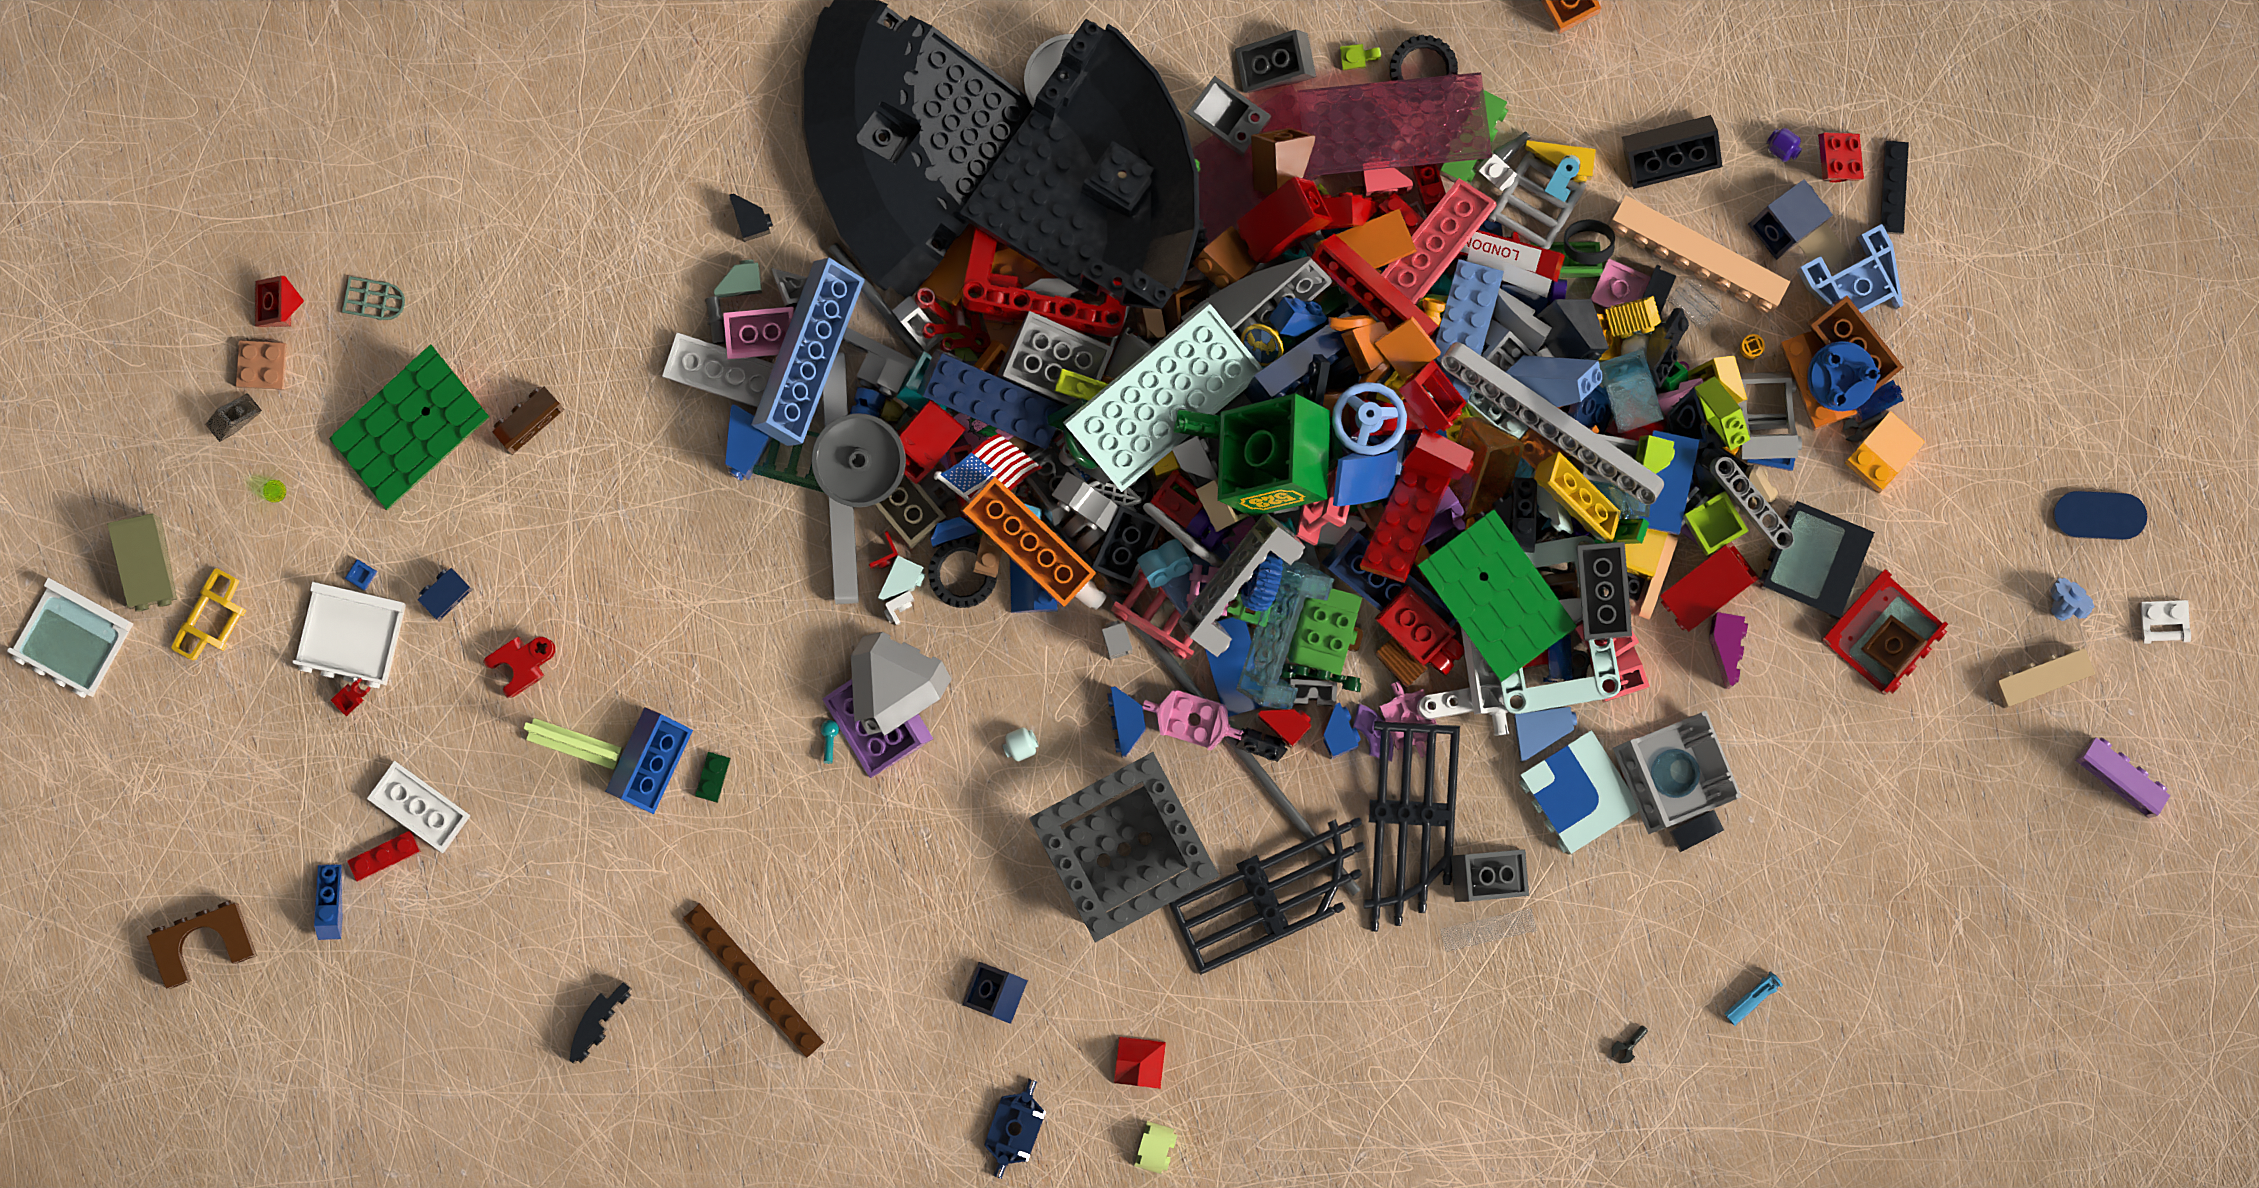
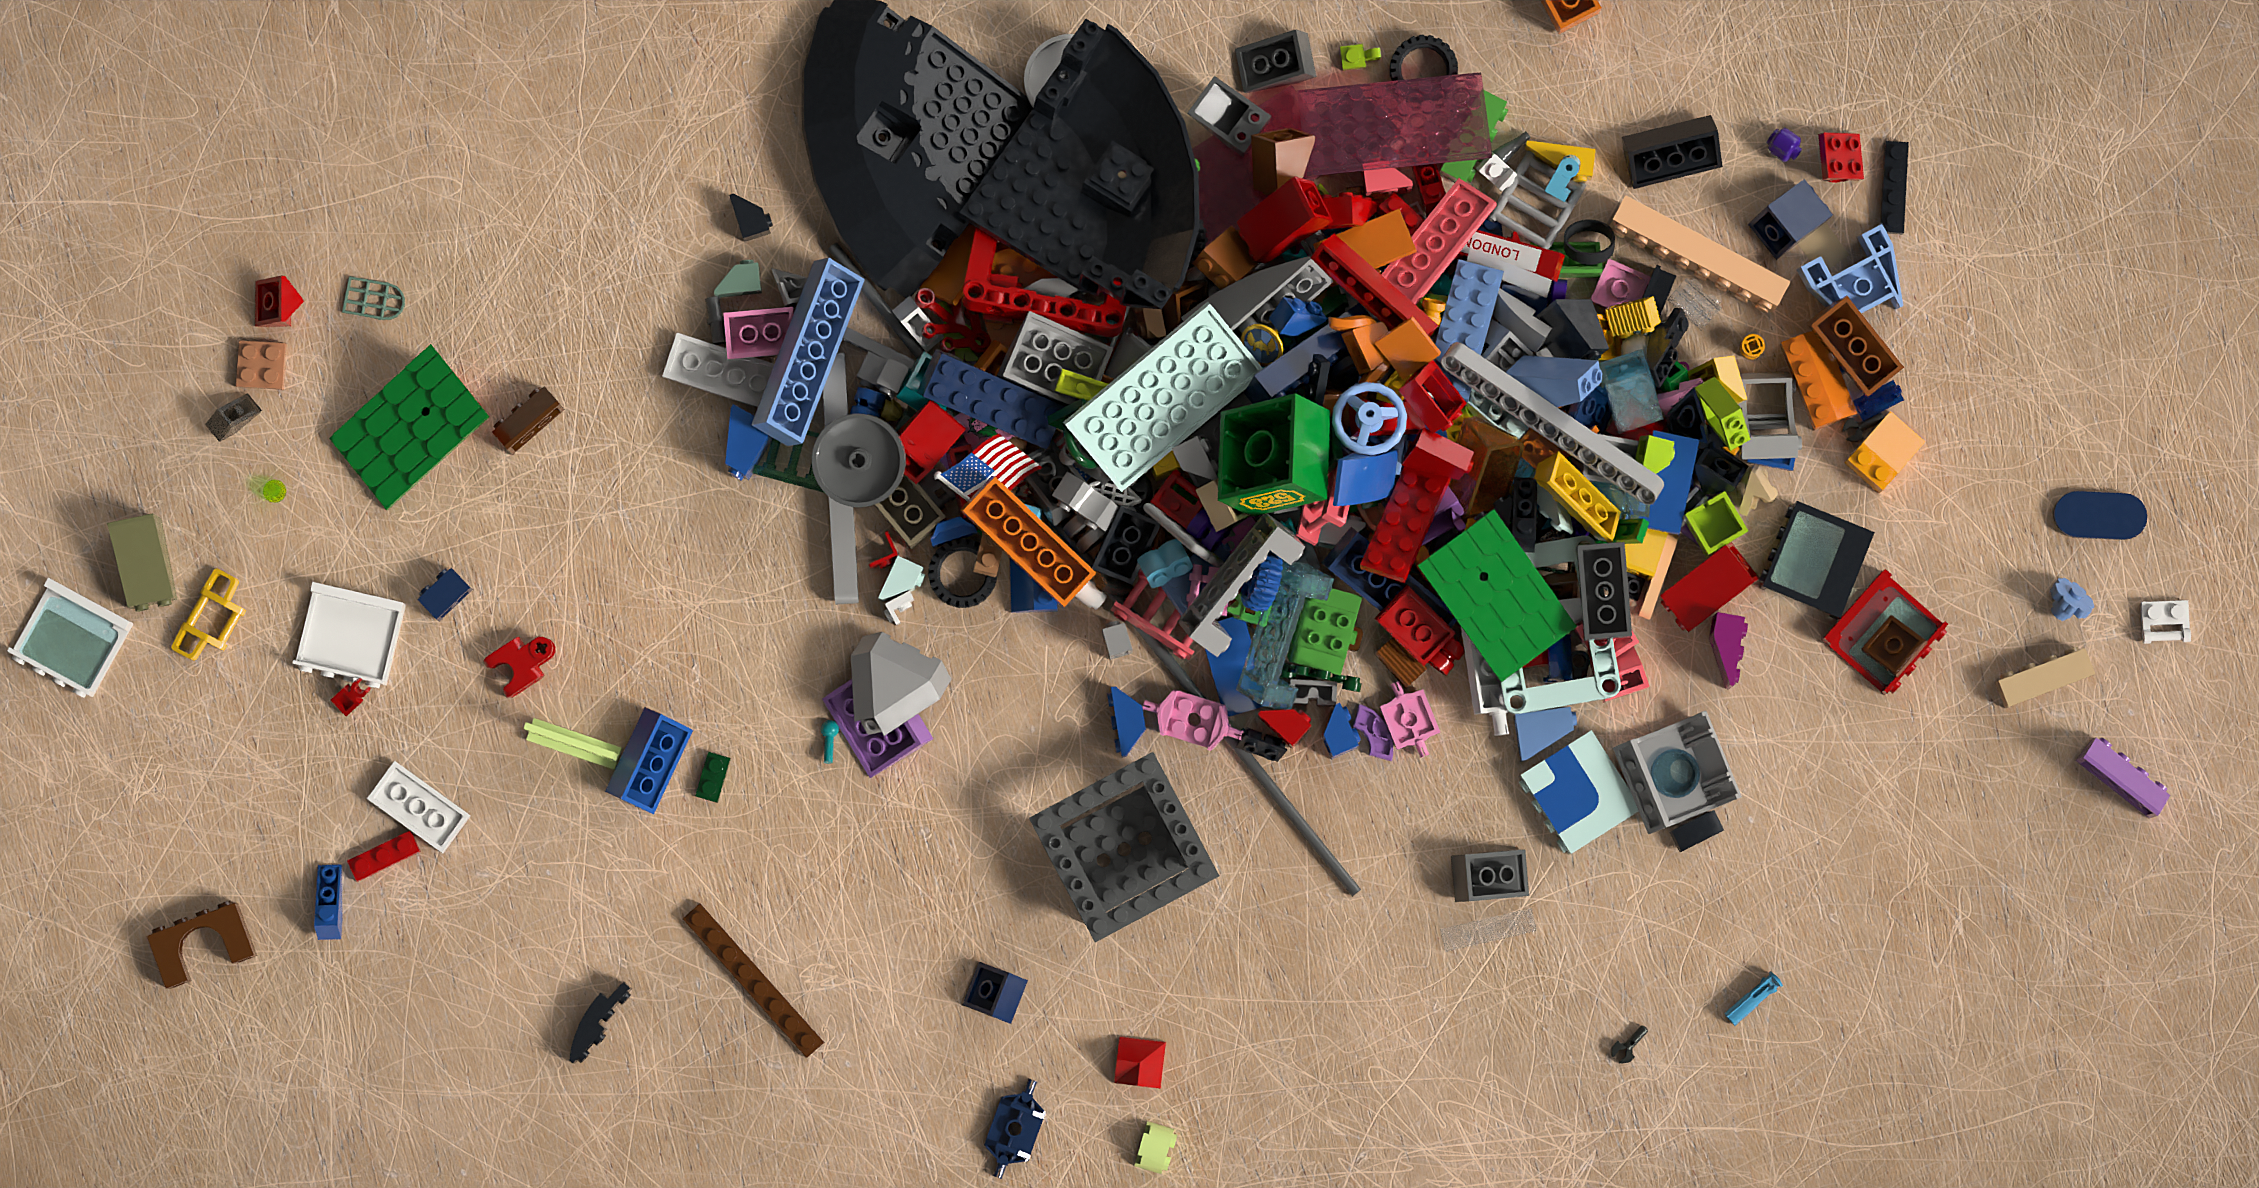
(361, 574): blue tile -> none
(1020, 744): light aqua head -> none
(1197, 424): green hinge -> none
(1265, 900): black piece -> none
(1412, 813): black piece -> none
(1442, 706): white plate -> none
(1741, 499): light grey beam -> none
(1842, 376): blue piece -> none

